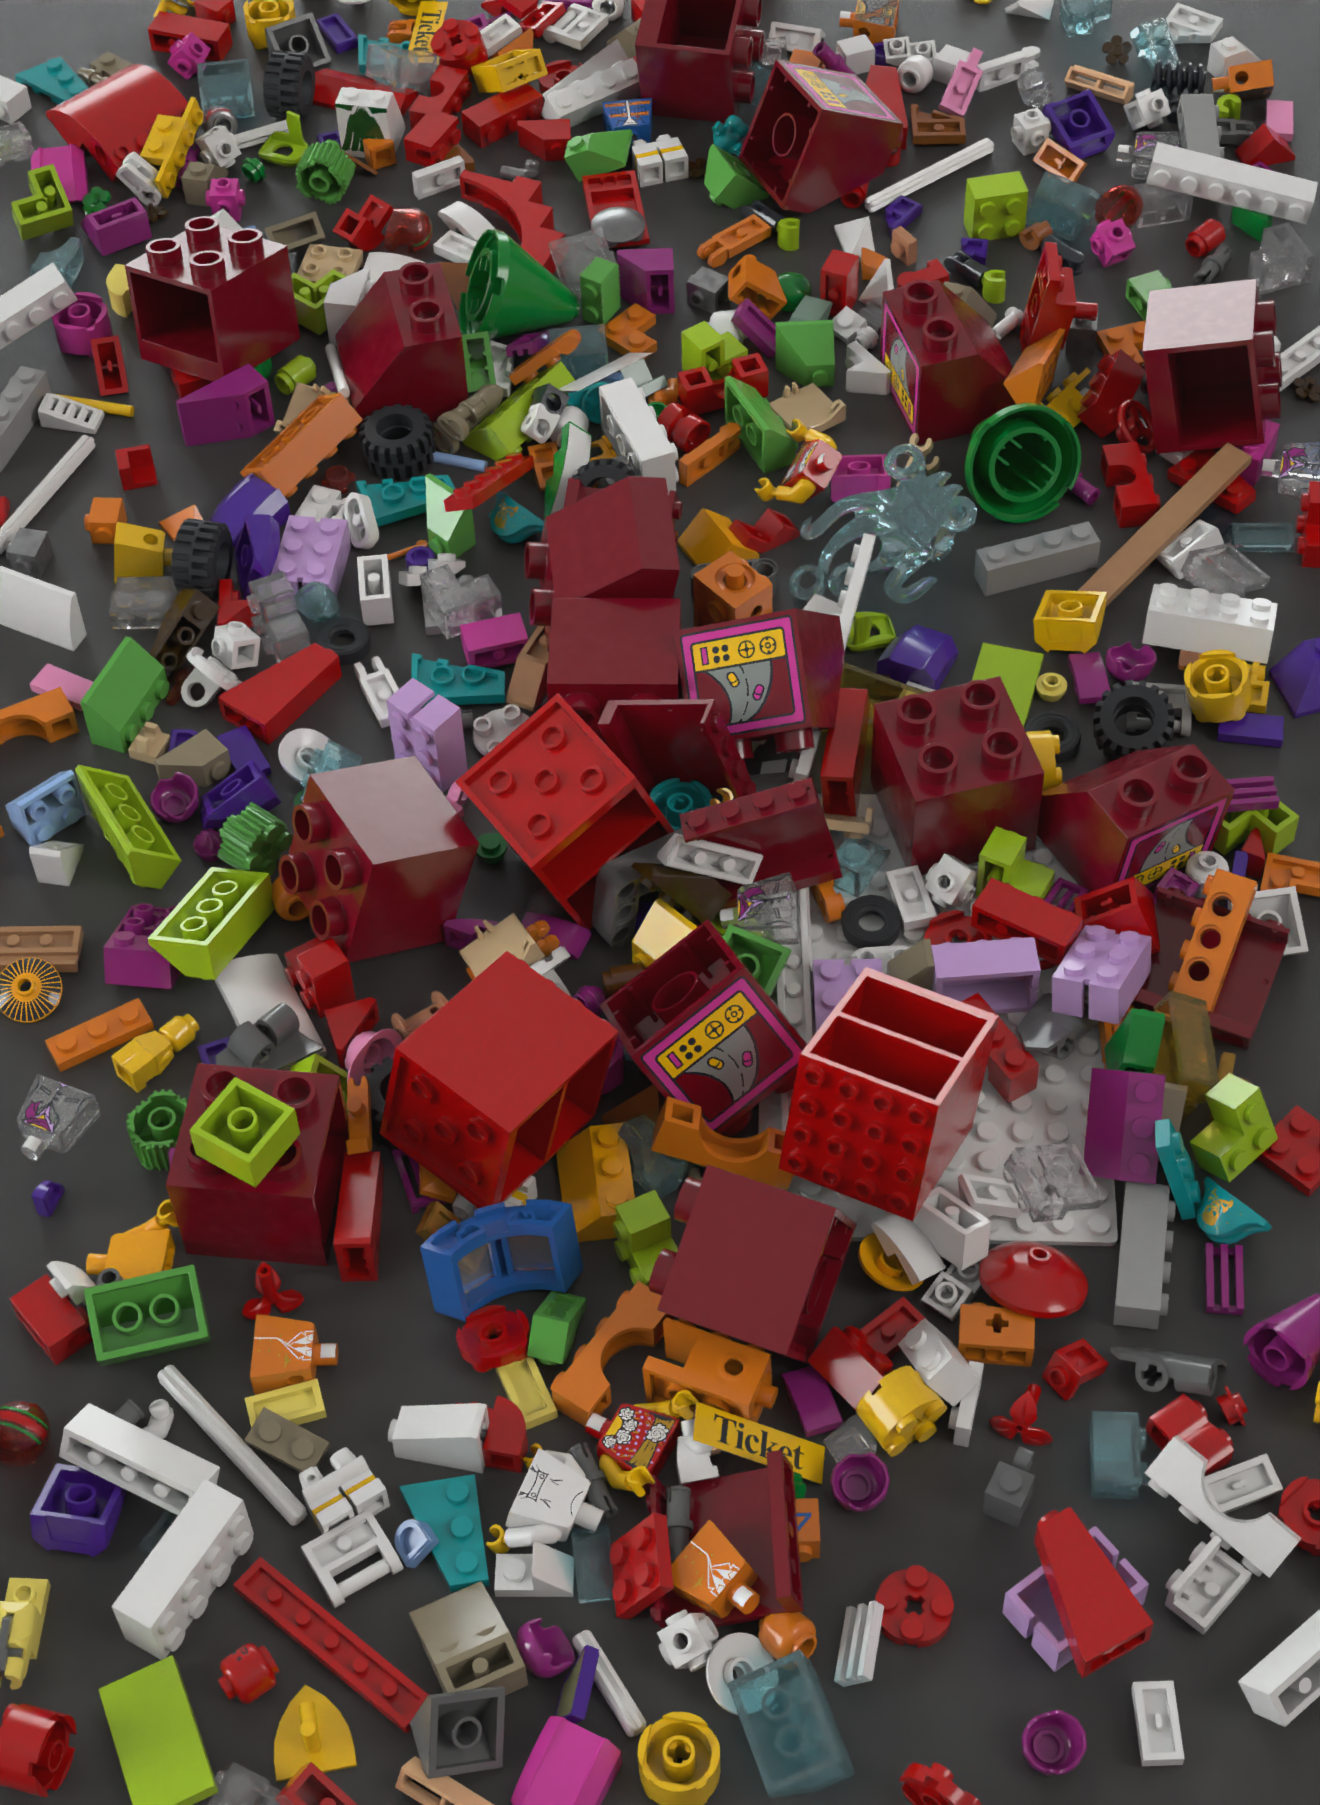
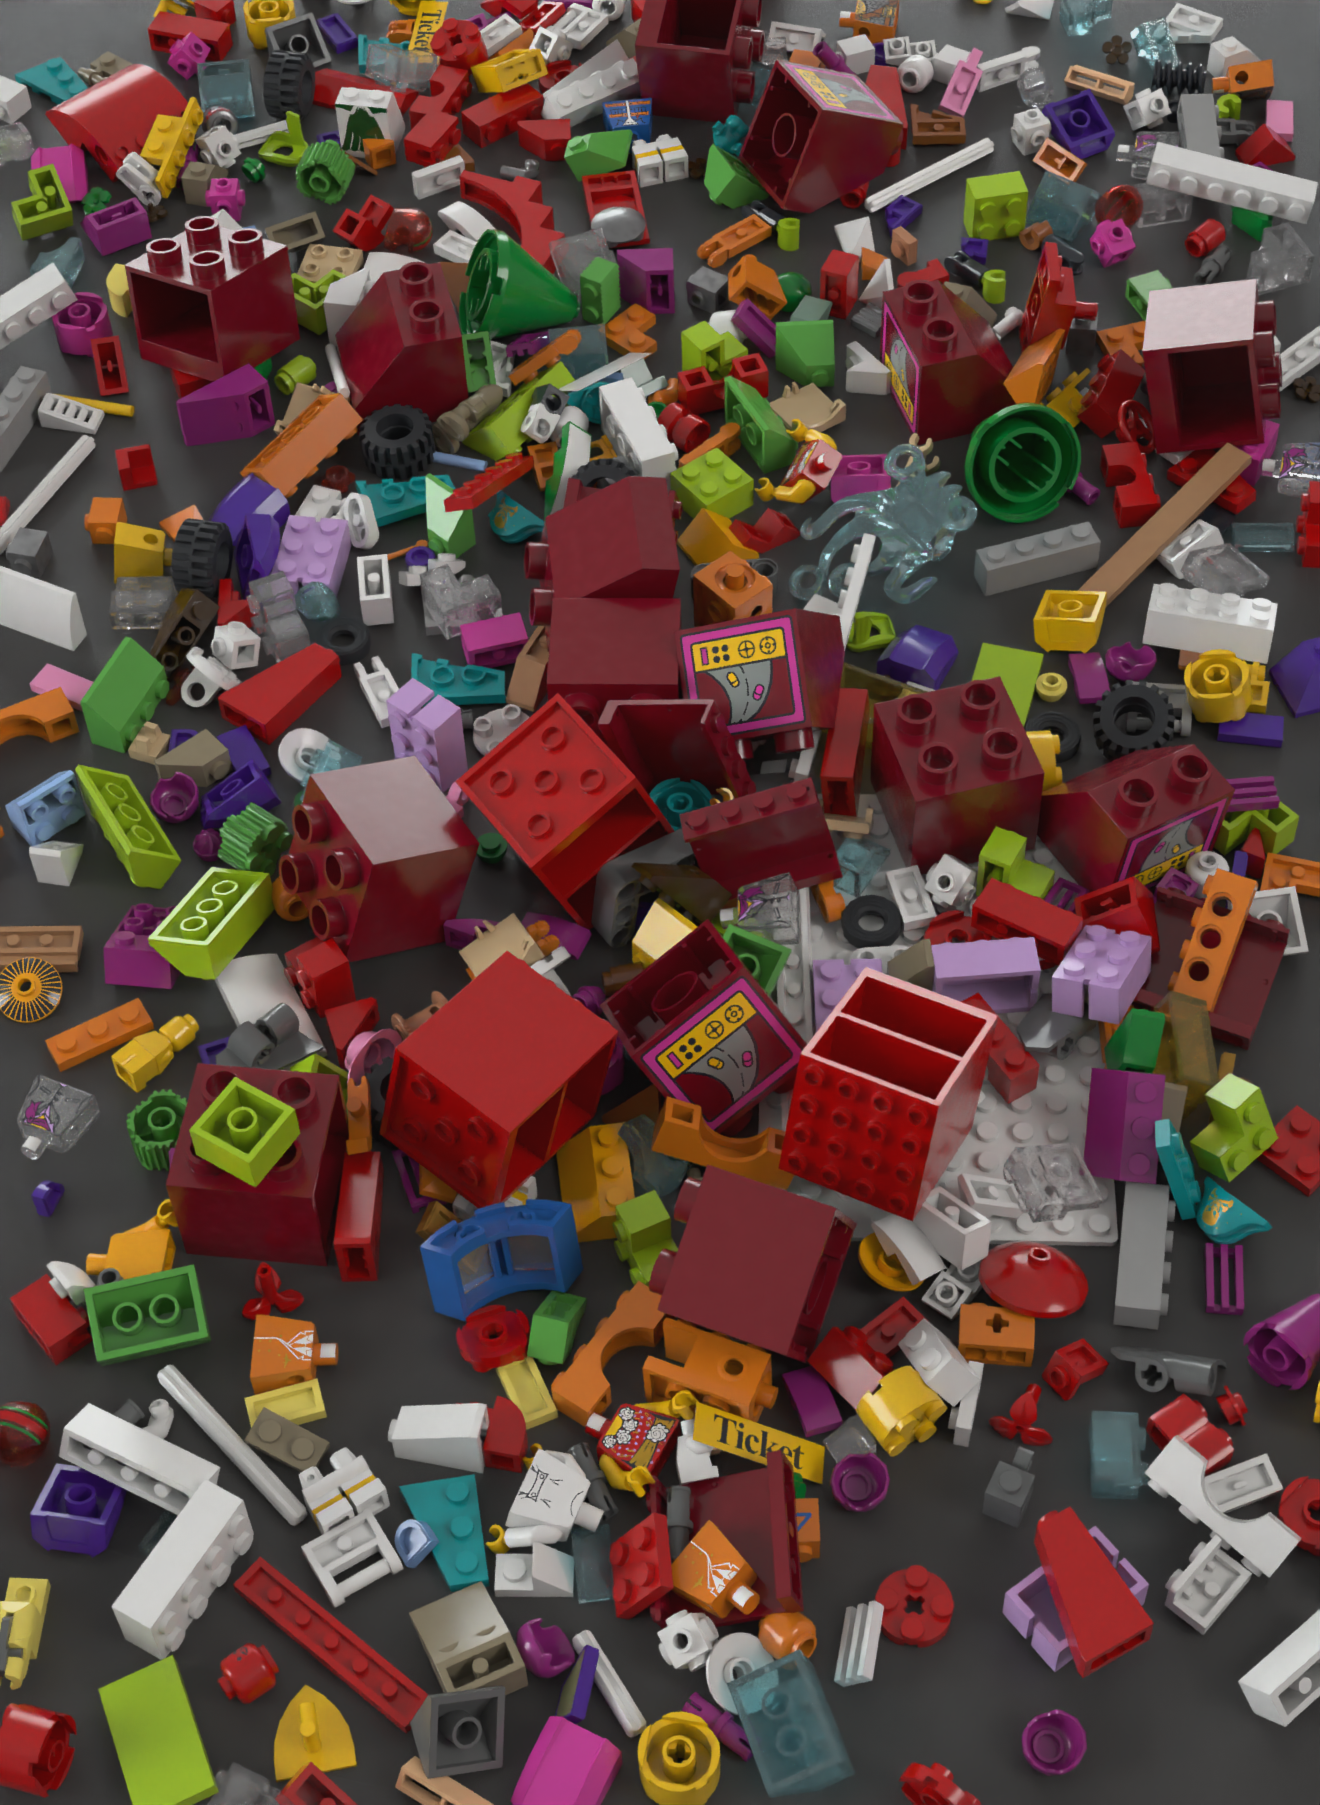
(552, 45): none -> white brick
(710, 859): white slope -> none
(713, 484): none -> lime brick
(721, 1724): none -> magenta pin
(851, 326): white plate -> none
(1157, 1723): white plate -> none

